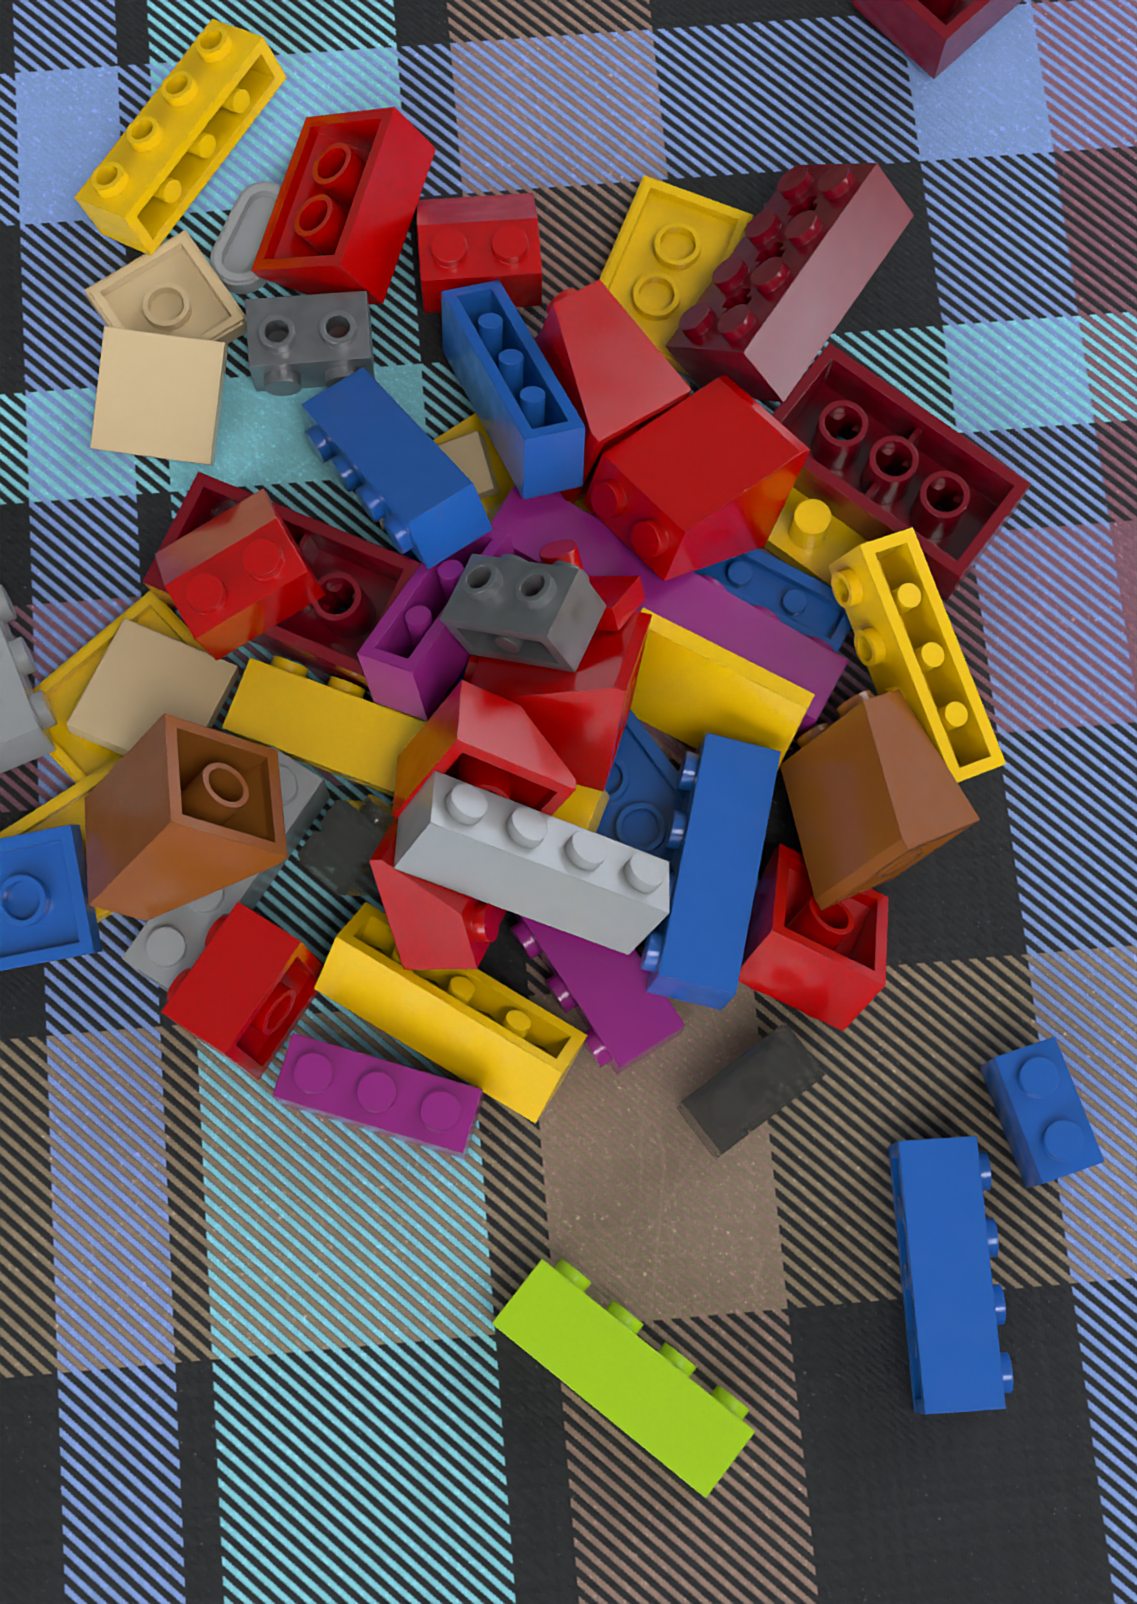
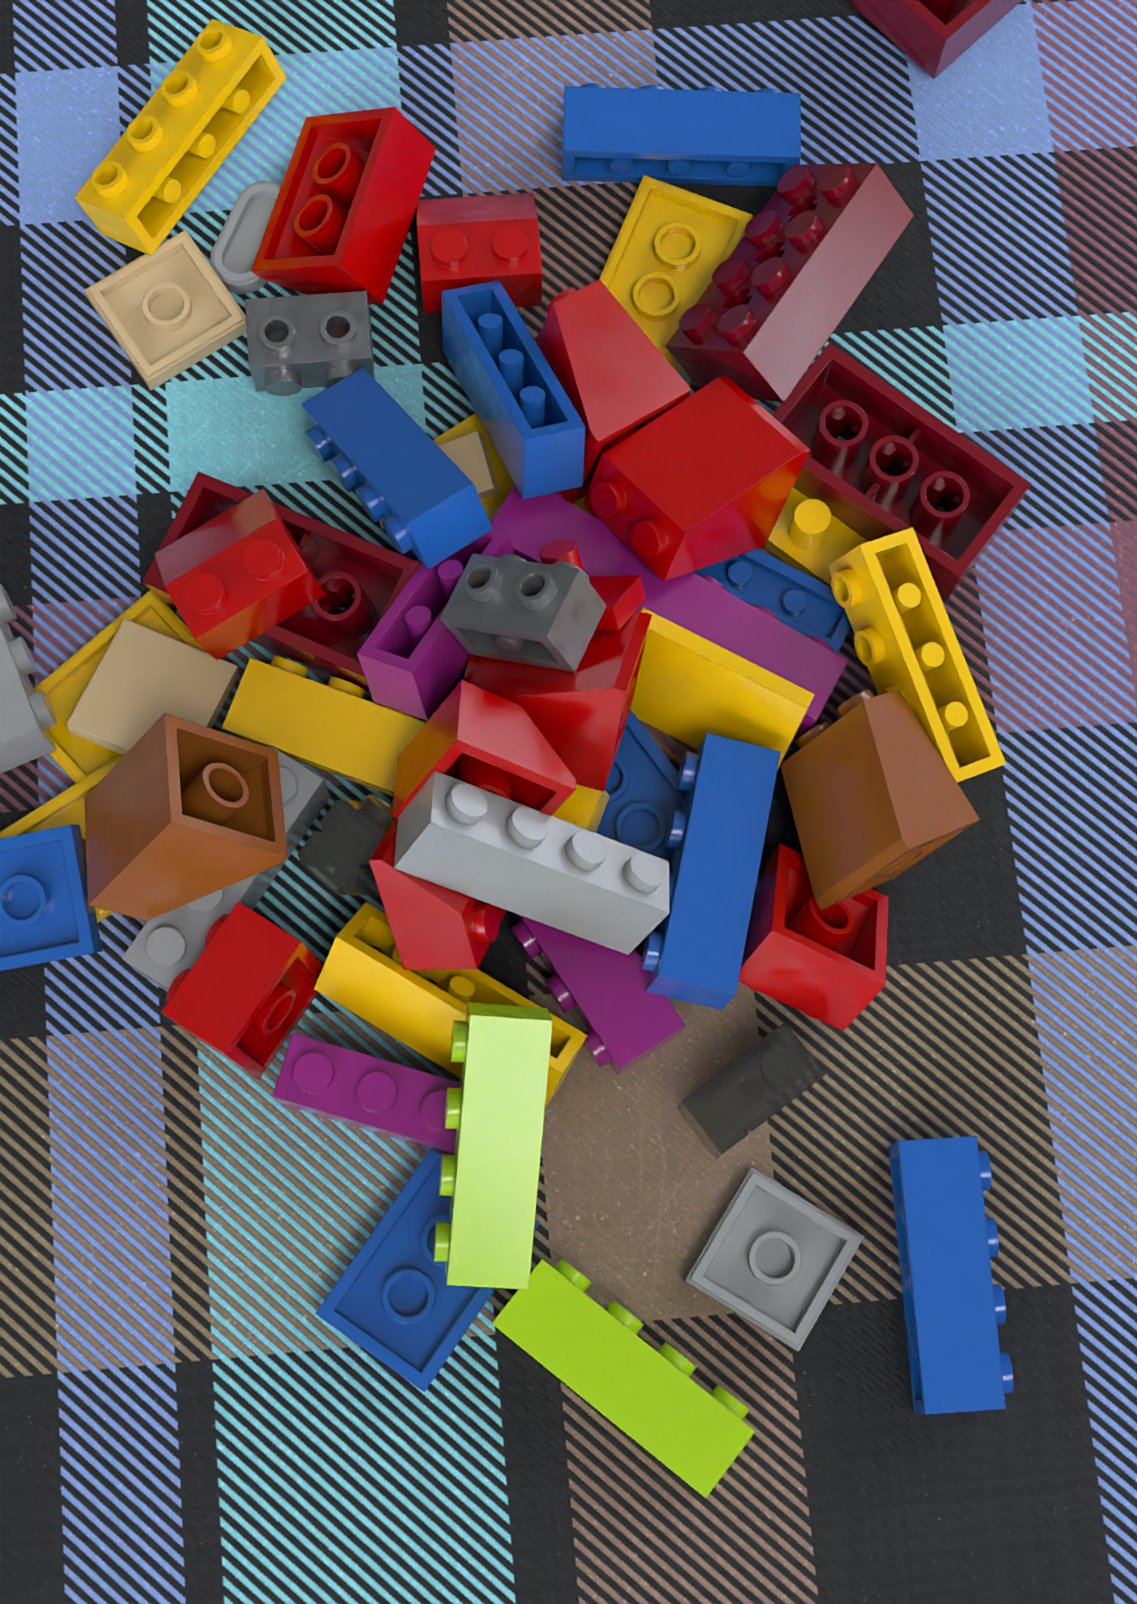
(159, 395): tan tile -> none
(396, 1295): none -> blue plate
(496, 1145): none -> brick
(680, 135): none -> blue brick
(774, 1259): none -> light grey tile
(1041, 1113): blue brick -> none

